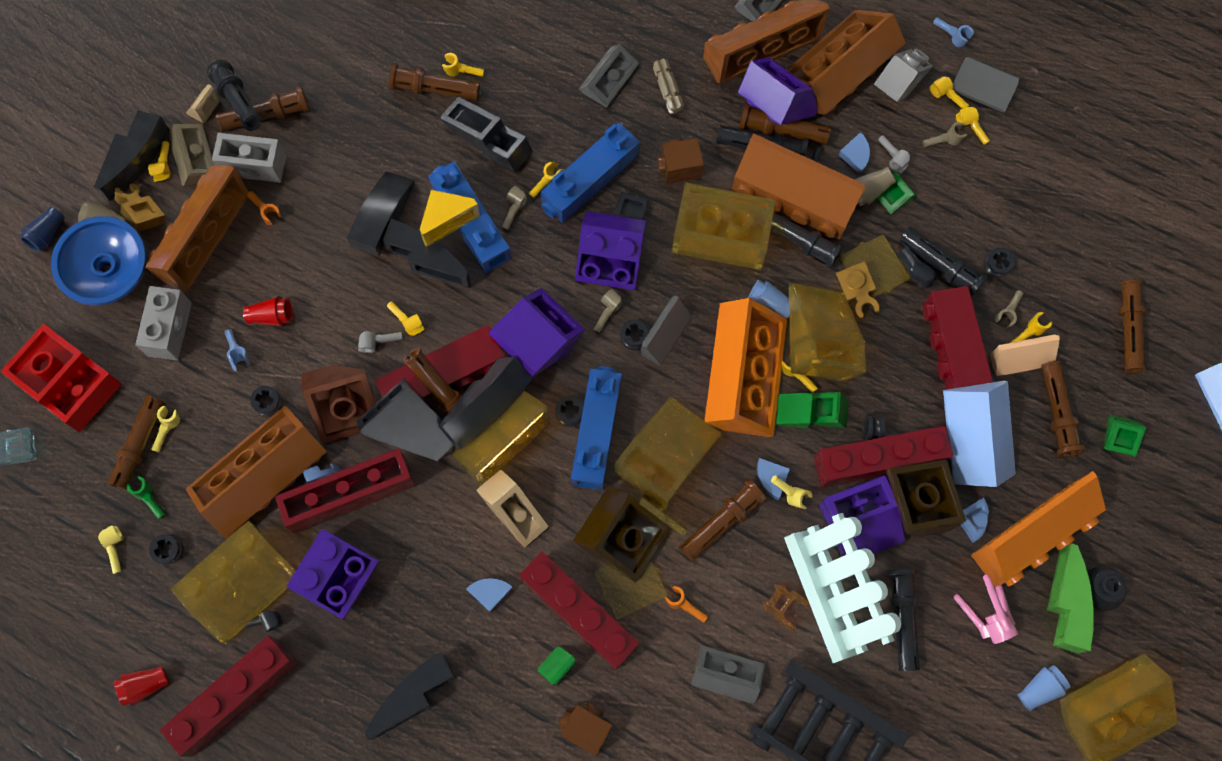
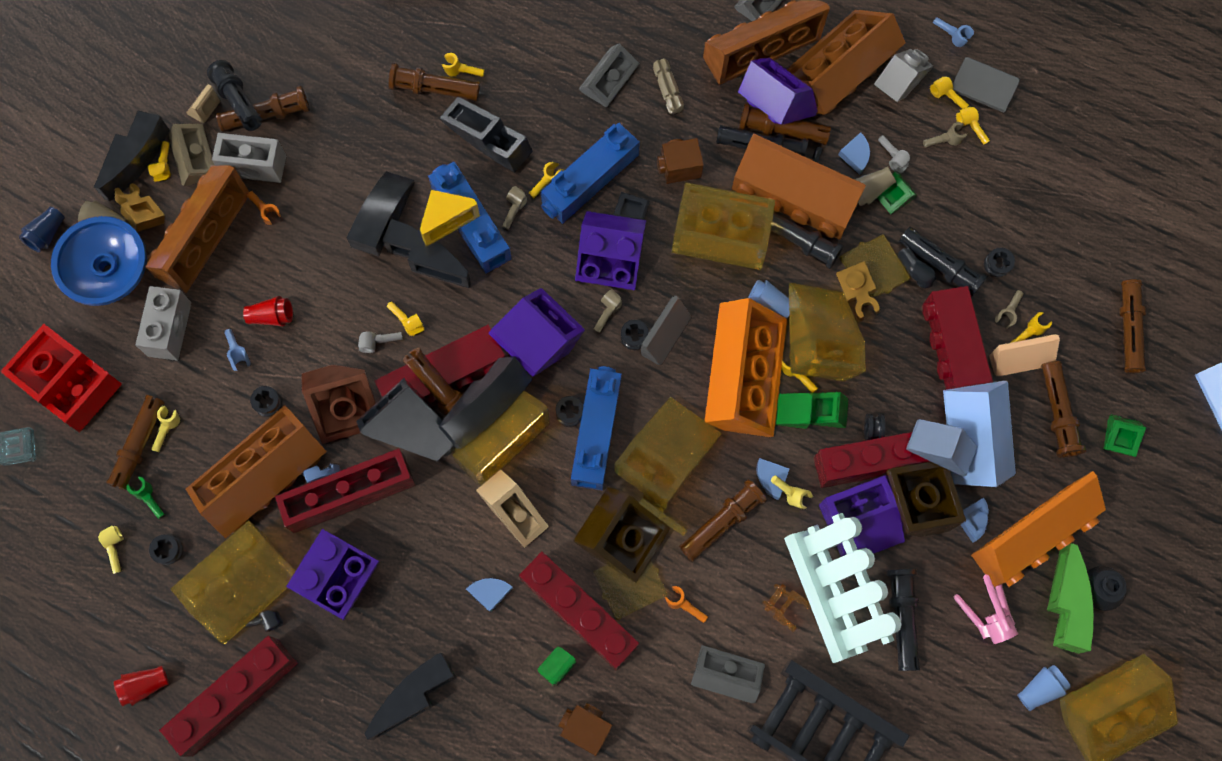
(943, 445): none -> sand blue slope

